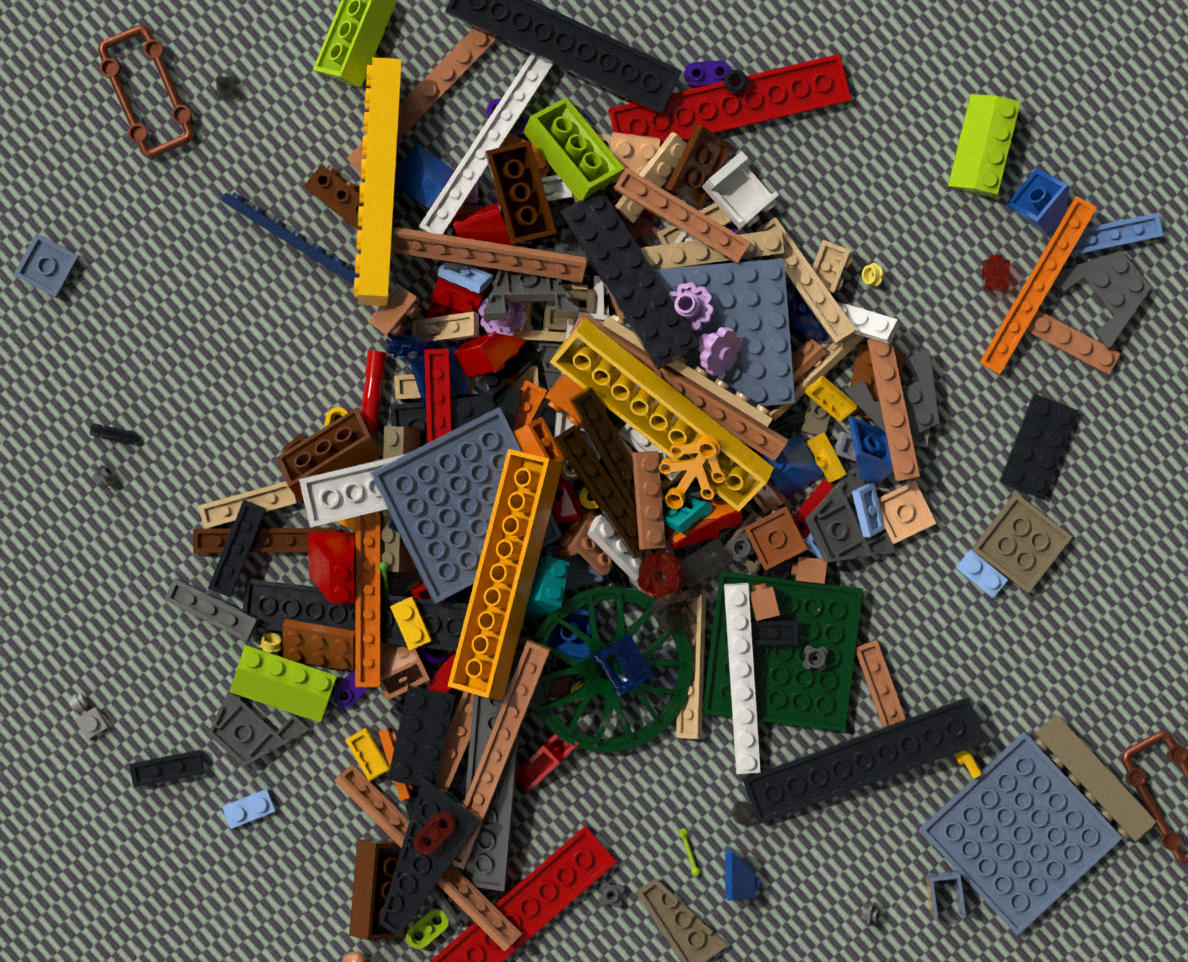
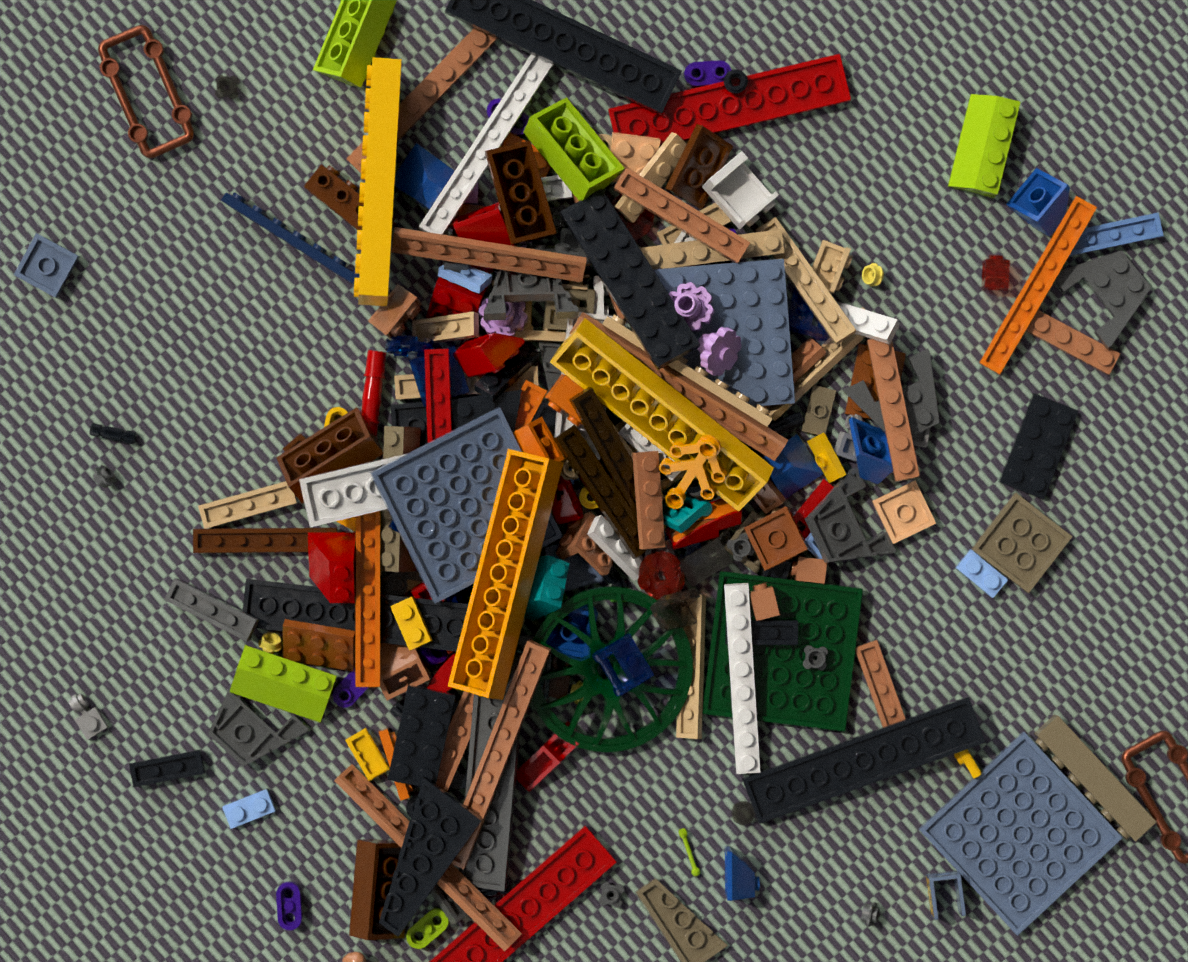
(237, 548): black plate -> none
(289, 905): none -> dark purple plate
(383, 566): bright green hinge -> none
(435, 832): clear red plate -> none
(831, 398): yellow plate -> none
(868, 510): light blue plate -> none

